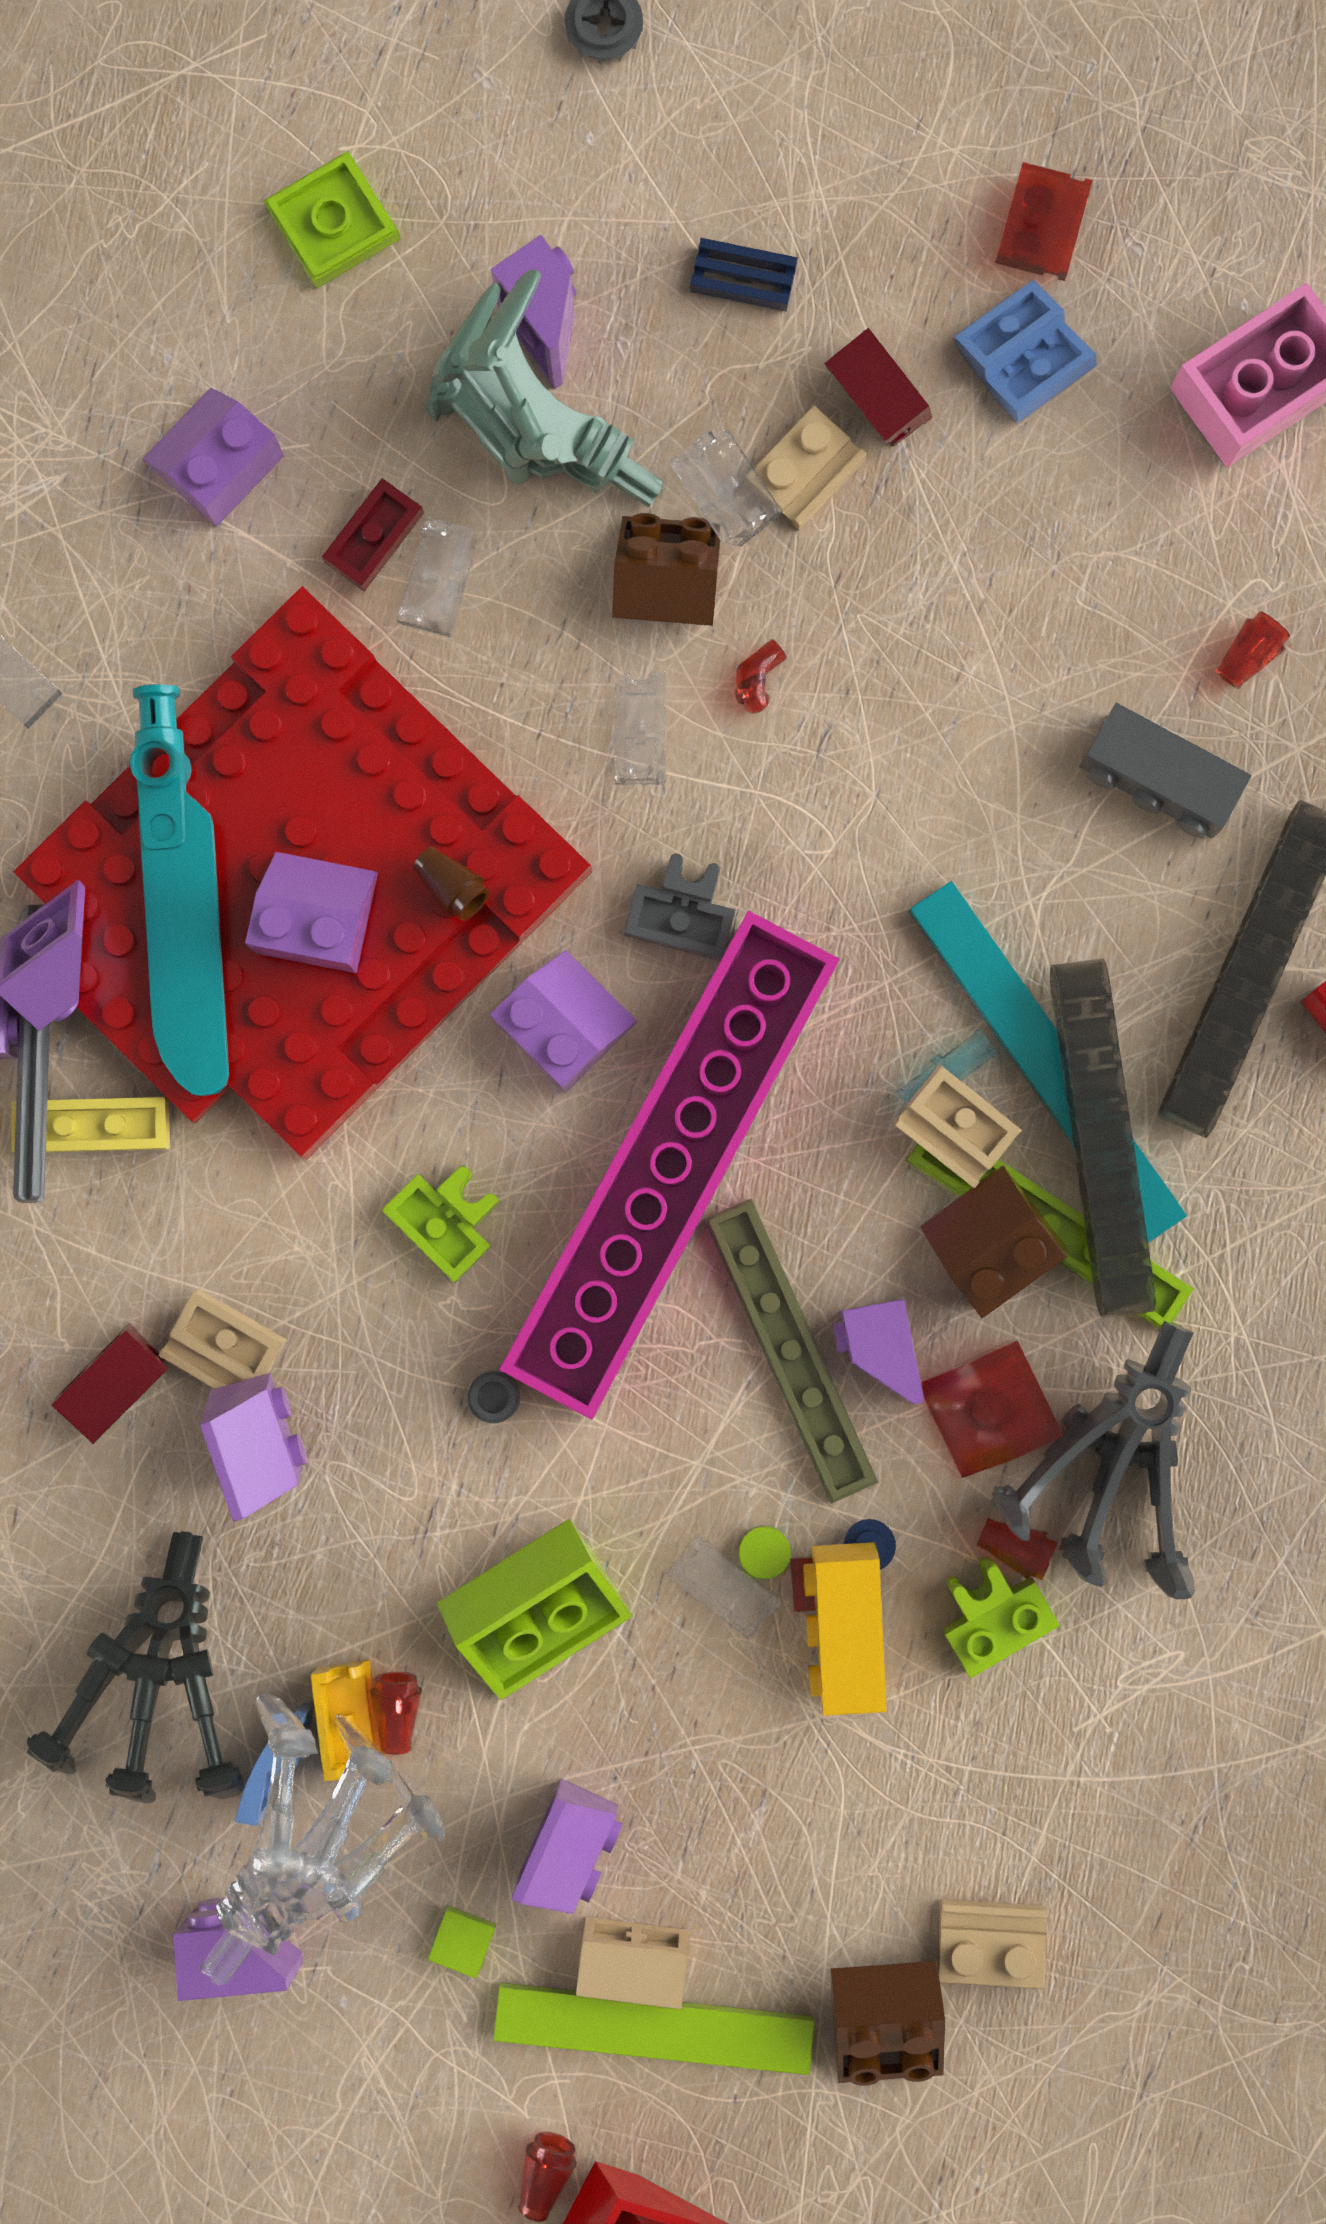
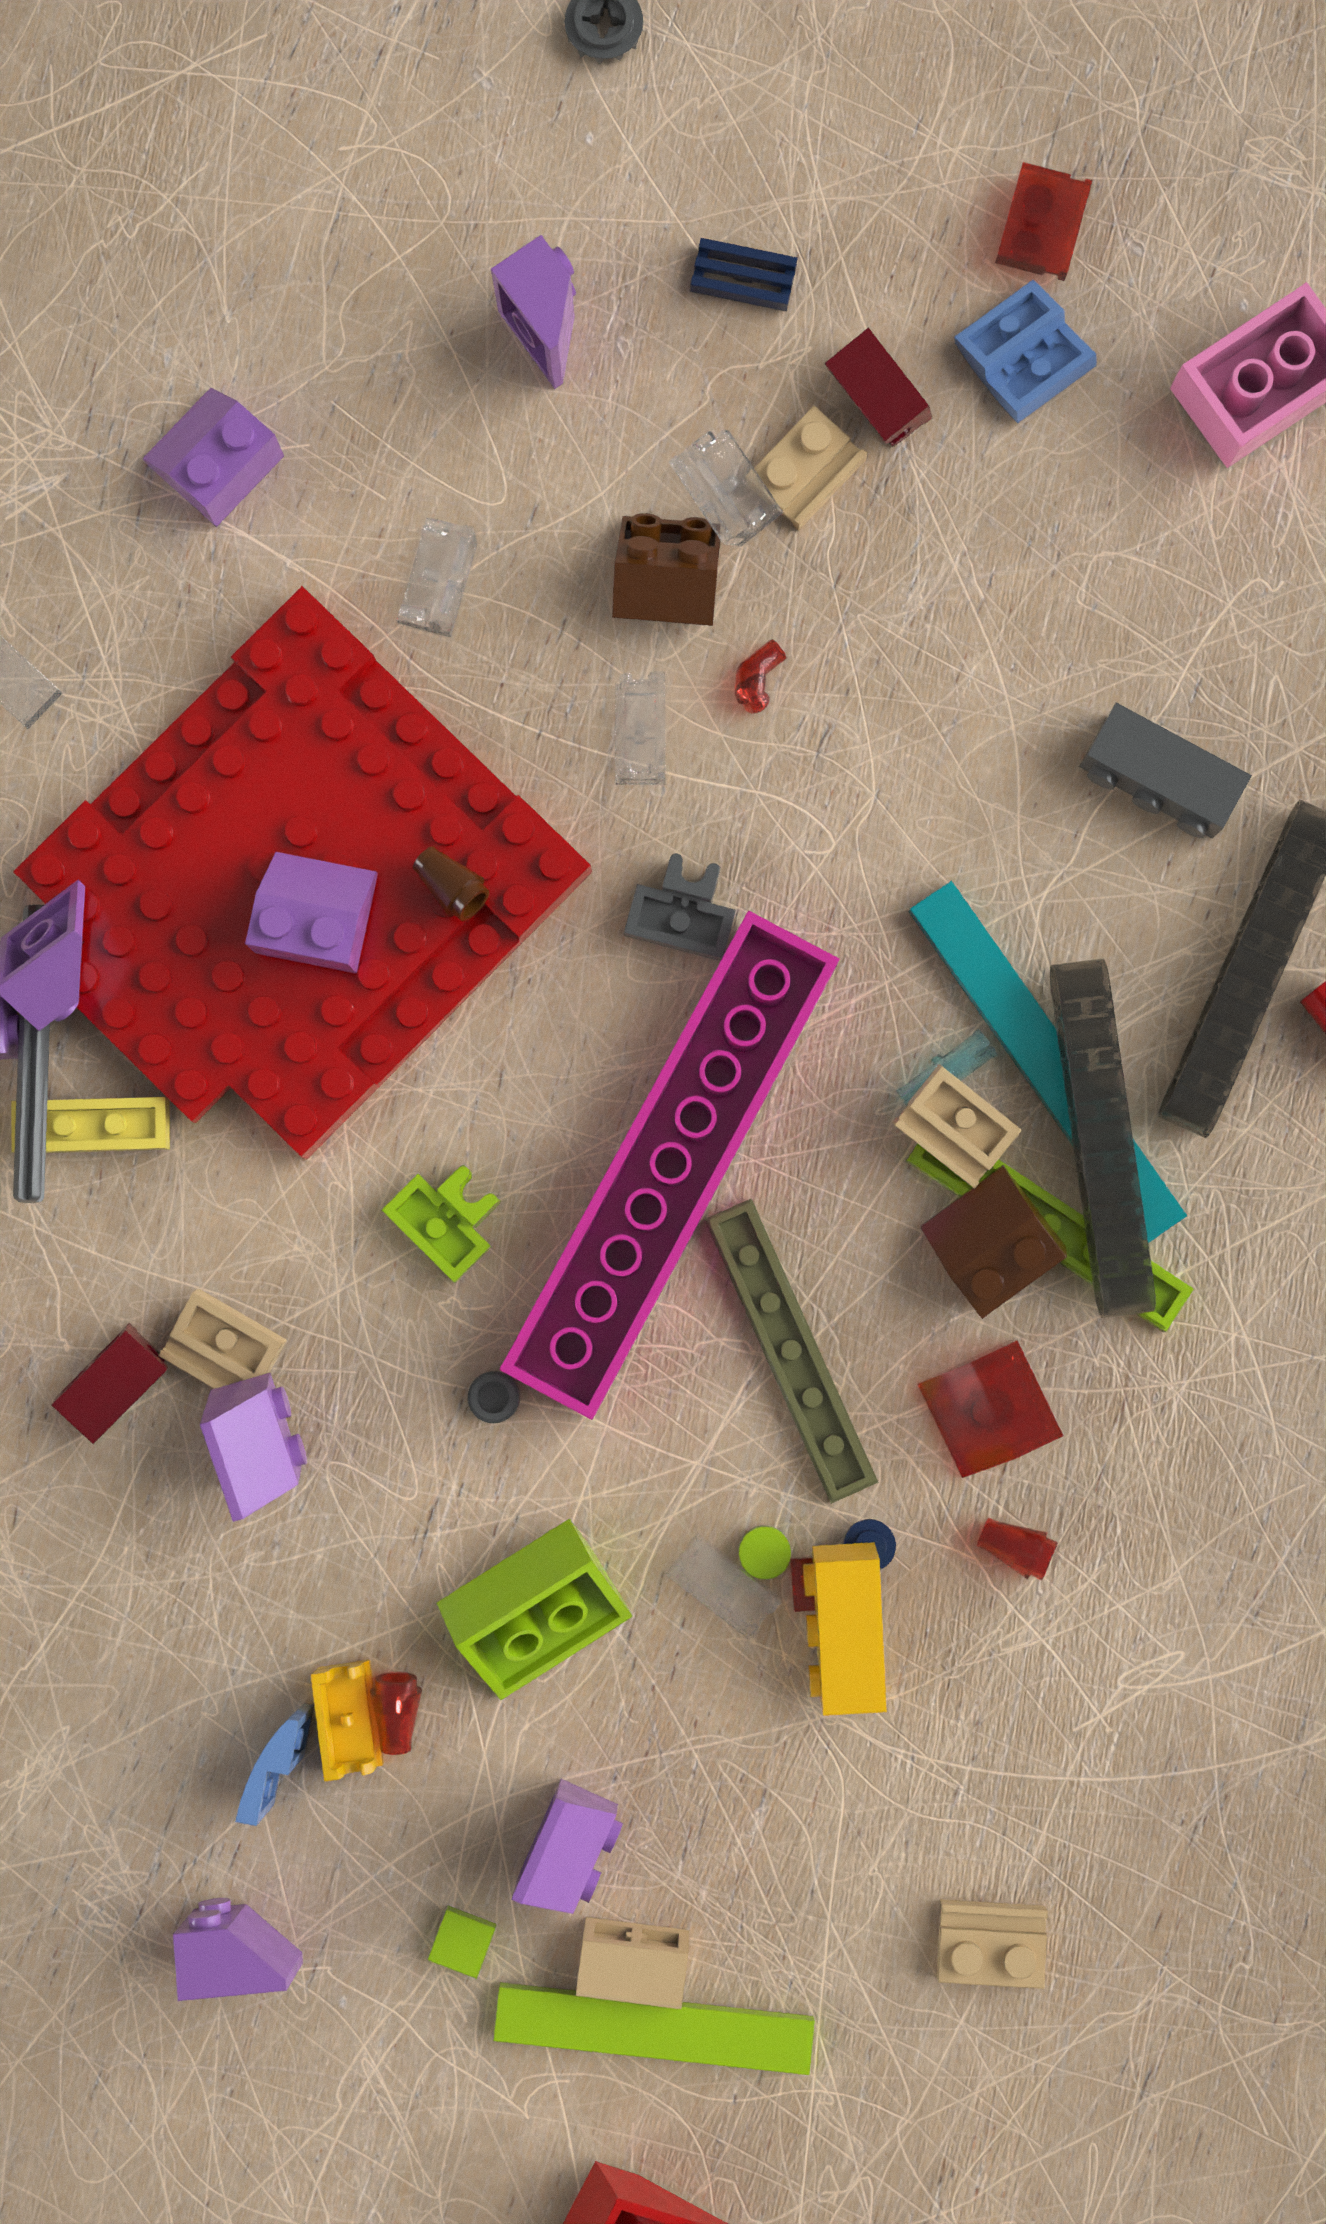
(149, 1672): pearl dark grey piece -> none
(179, 903): teal piece -> none
(305, 1880): clear piece -> none
(332, 219): lime tile -> none
(373, 534): dark red plate -> none
(516, 416): sand green piece -> none
(545, 2173): clear red cone -> none
(563, 1019): medium lavender slope -> none
(881, 1346): medium lavender slope -> none
(888, 2022): reddish brown slope -> none
(996, 1619): lime plate -> none
(1085, 1429): dark grey piece -> none
(1253, 649): clear red cone -> none

